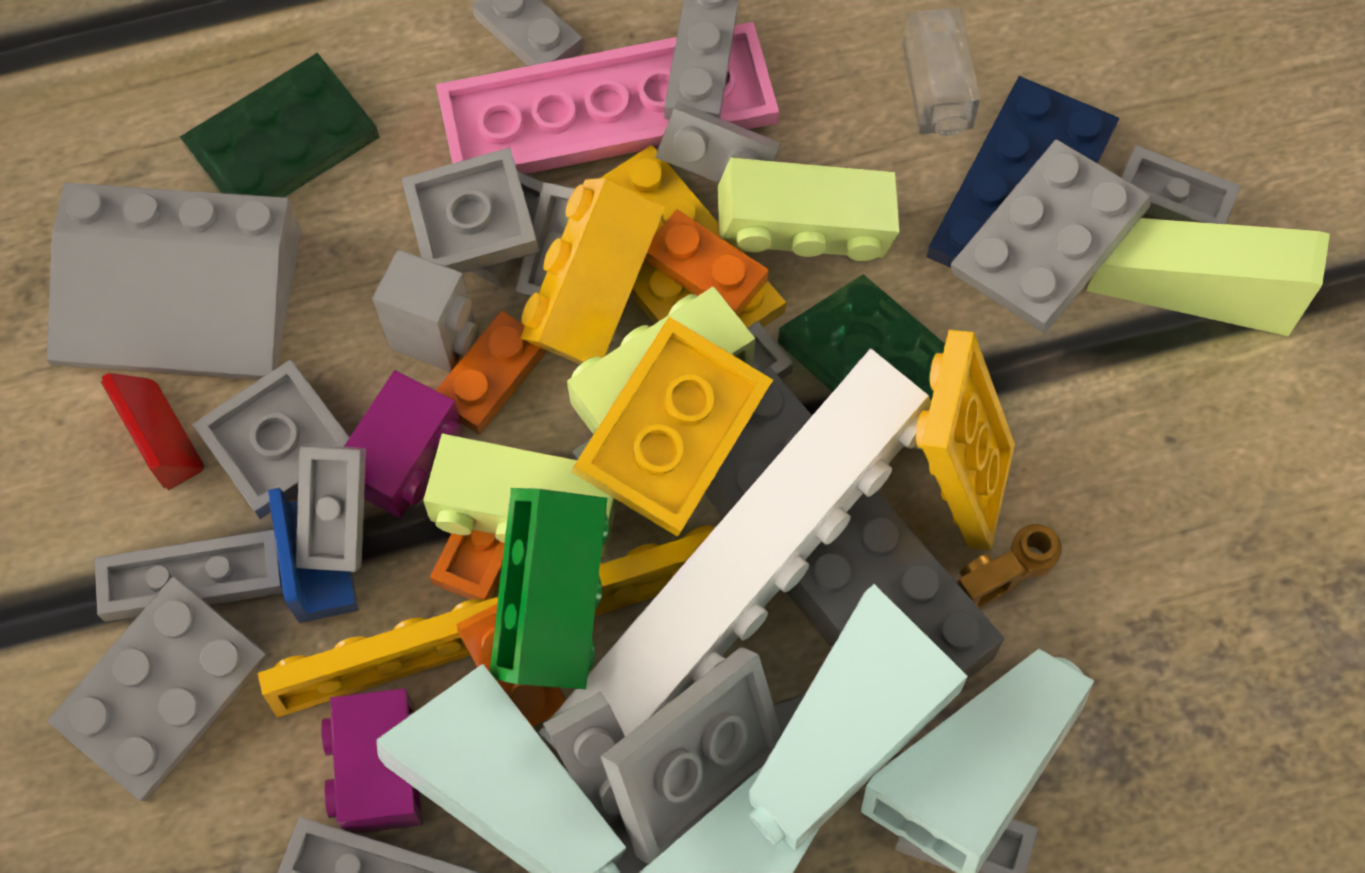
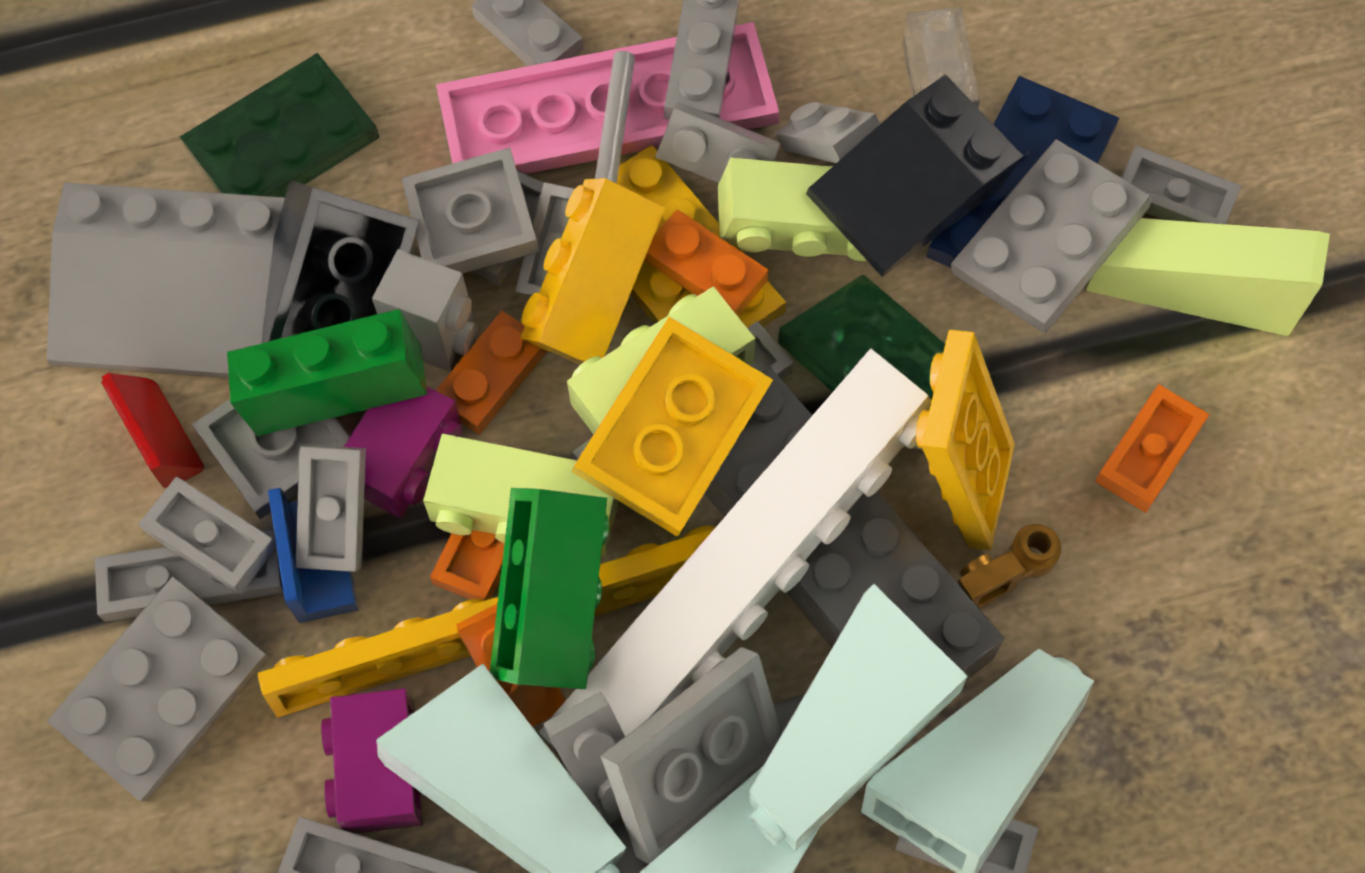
(208, 535): none -> light grey plate
(326, 373): none -> green brick
(328, 260): none -> black slope
(615, 116): none -> light grey bar
(825, 131): none -> light grey plate
(915, 175): none -> black slope
(1152, 448): none -> orange plate

